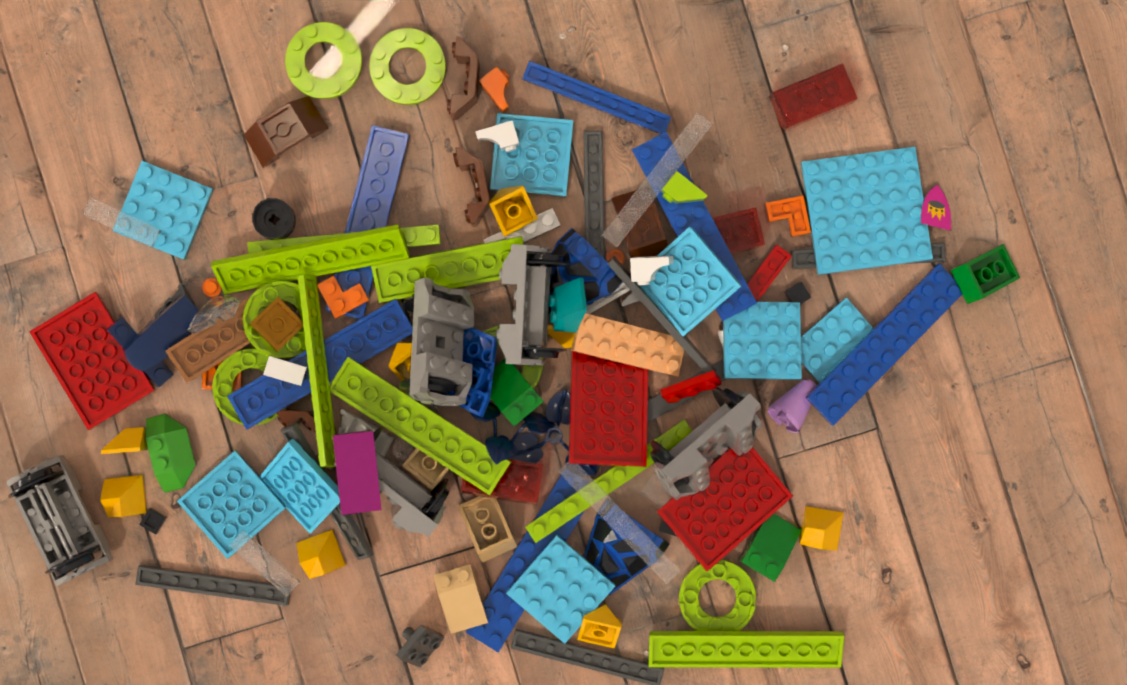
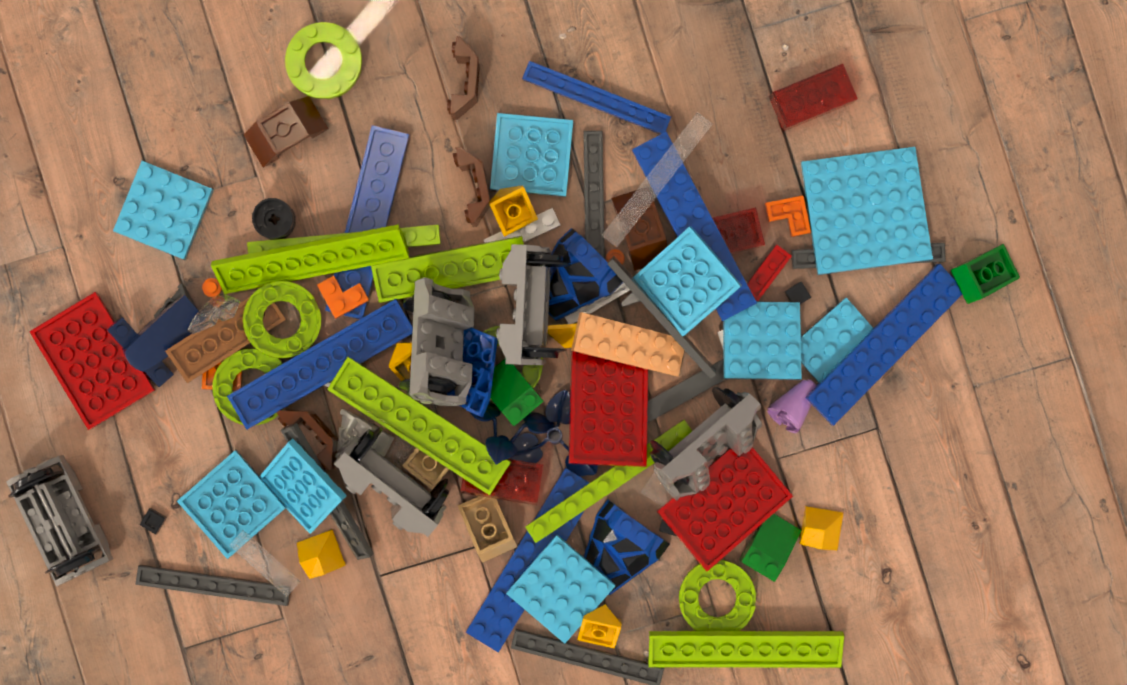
(121, 222): clear tile -> none
(124, 496): yellow slope -> none
(127, 441): yellow slope -> none
(169, 452): bright green wedge -> none
(277, 324): pearl gold plate -> none
(285, 371): white tile -> none
(317, 369): lime plate -> none
(357, 472): magenta tile -> none
(411, 93): lime plate -> none
(419, 645): dark grey plate -> none
(460, 598): tan slope -> none
(495, 85): orange arch -> none
(502, 135): white arch -> none
(568, 306): teal slope -> none
(620, 521): clear tile -> none
(645, 268): white arch -> none
(682, 190): lime slope -> none
(691, 387): red plate -> none
(936, 209): dark pink sticker -> none

